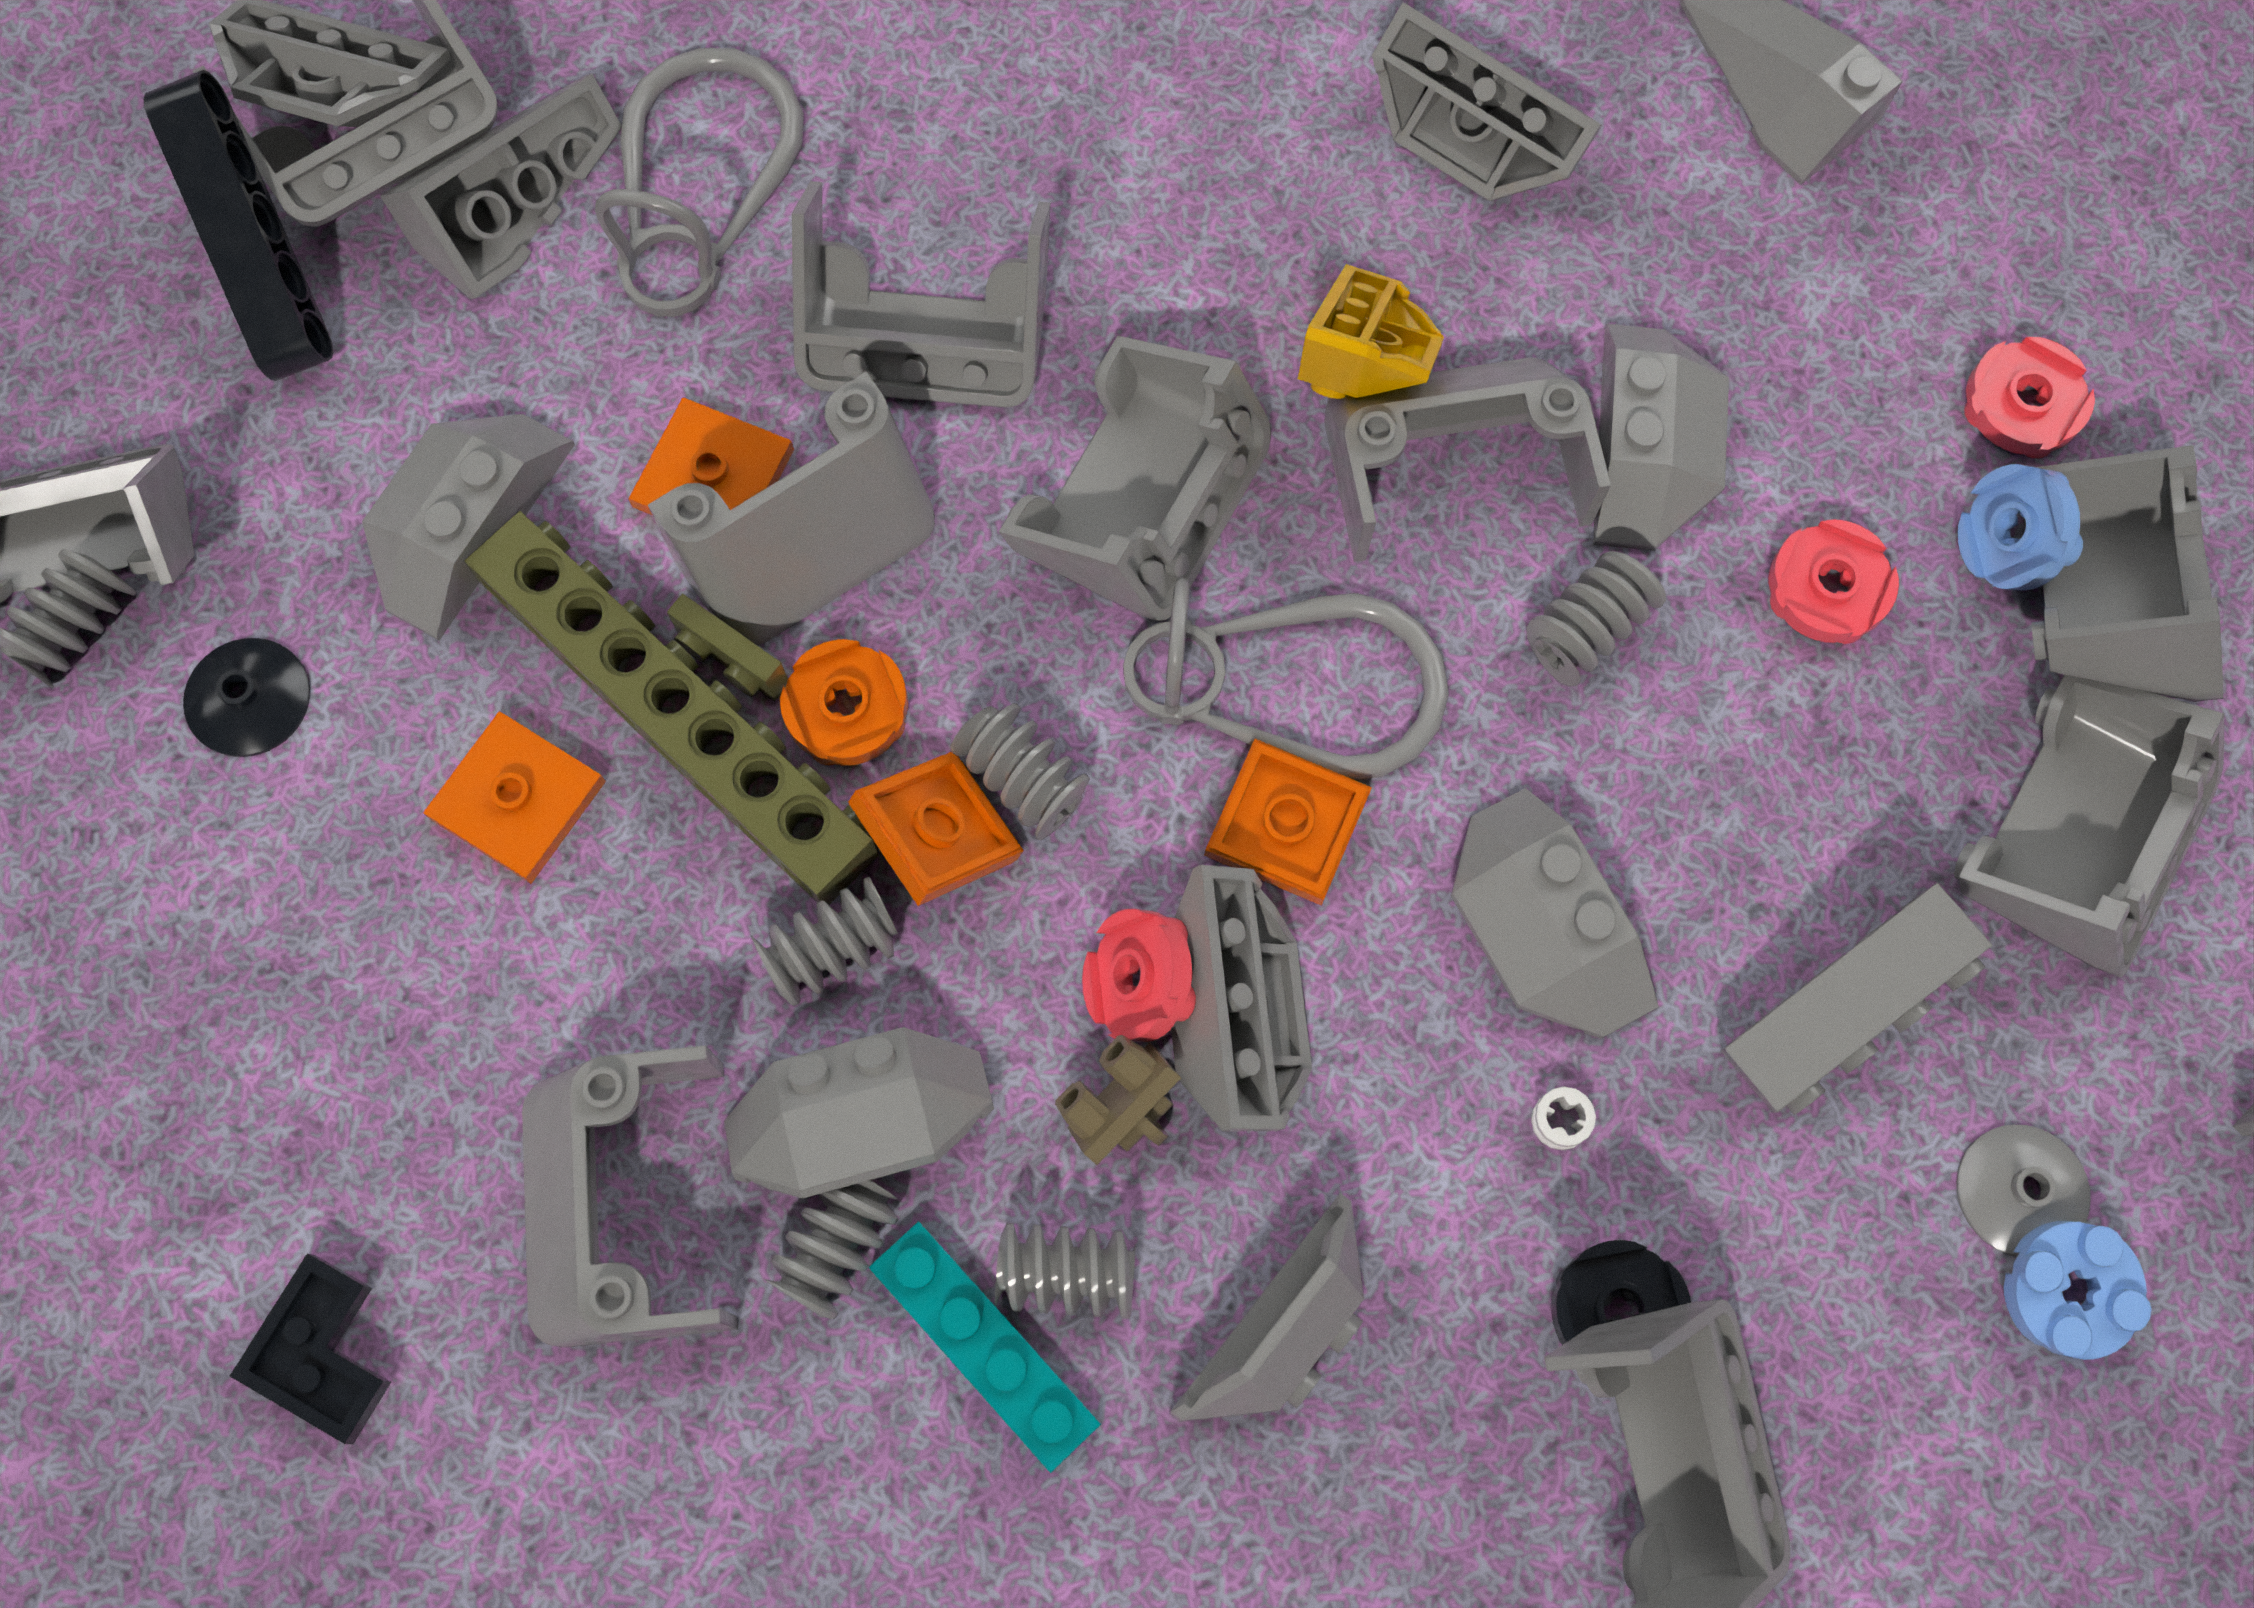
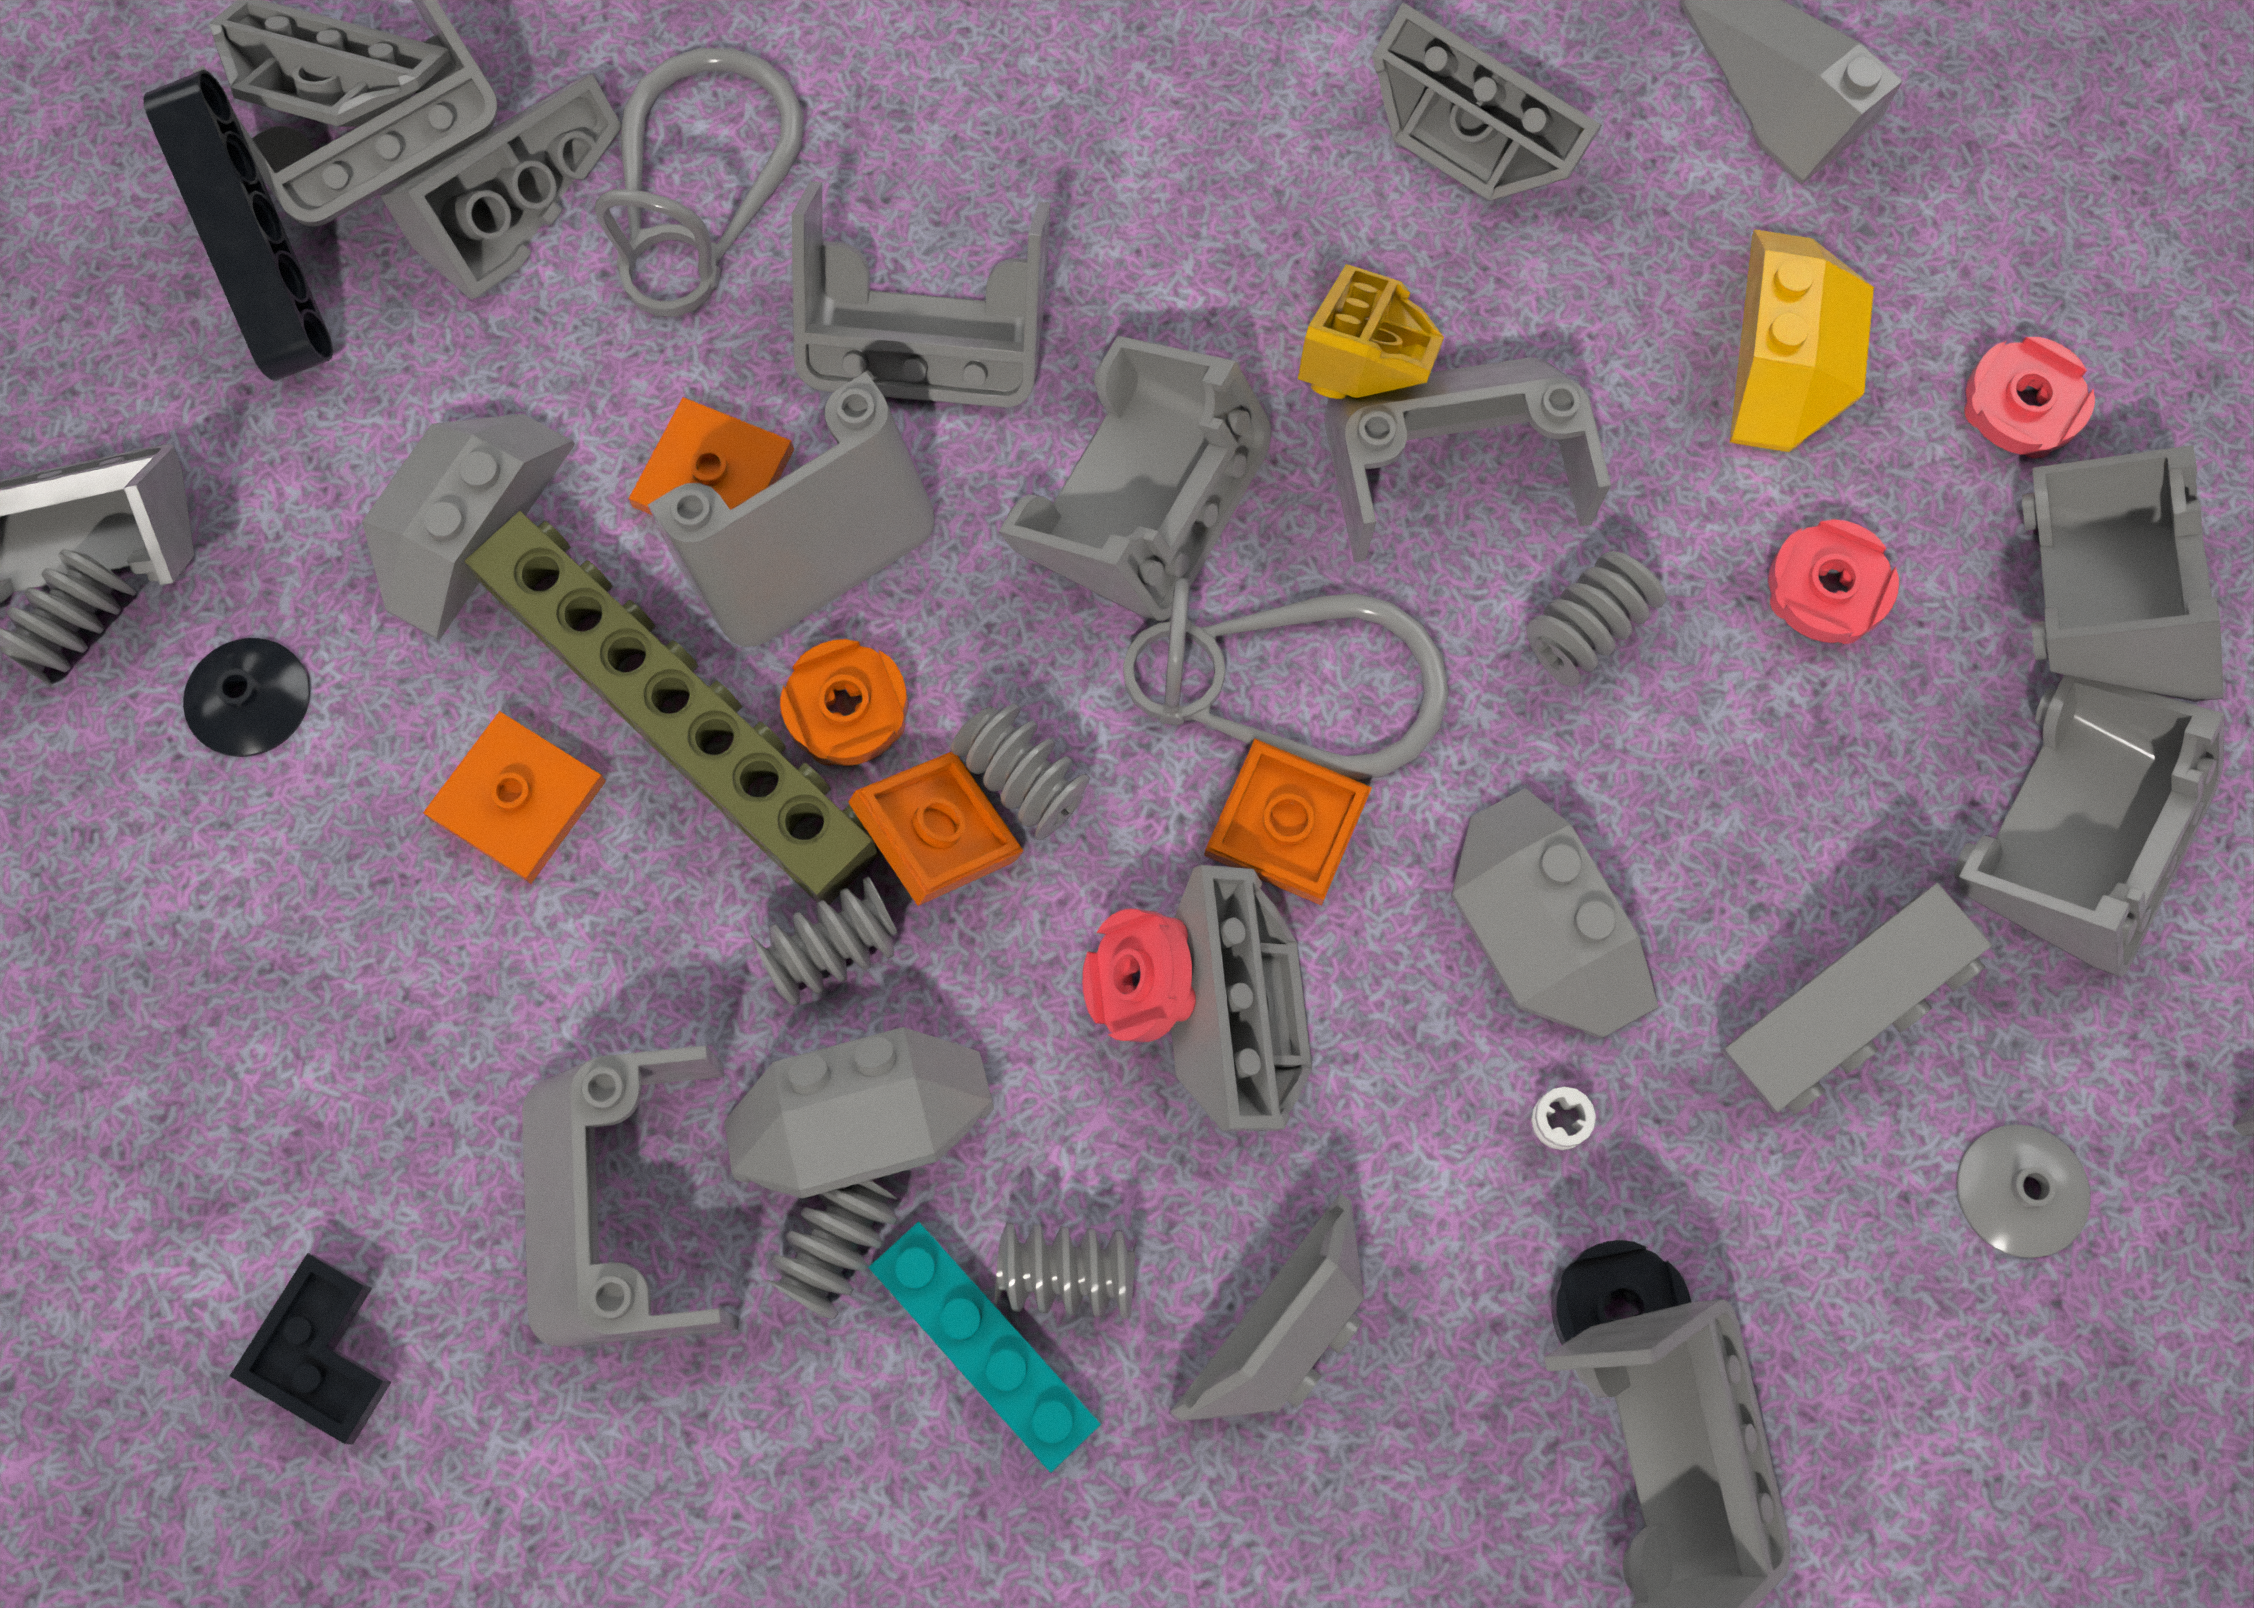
(746, 663): olive plate -> none
(1126, 1106): dark tan hips -> none
(1658, 436): light grey wedge -> none
(1799, 342): none -> yellow wedge
(2050, 531): light blue plate -> none
(2115, 1295): light blue plate -> none

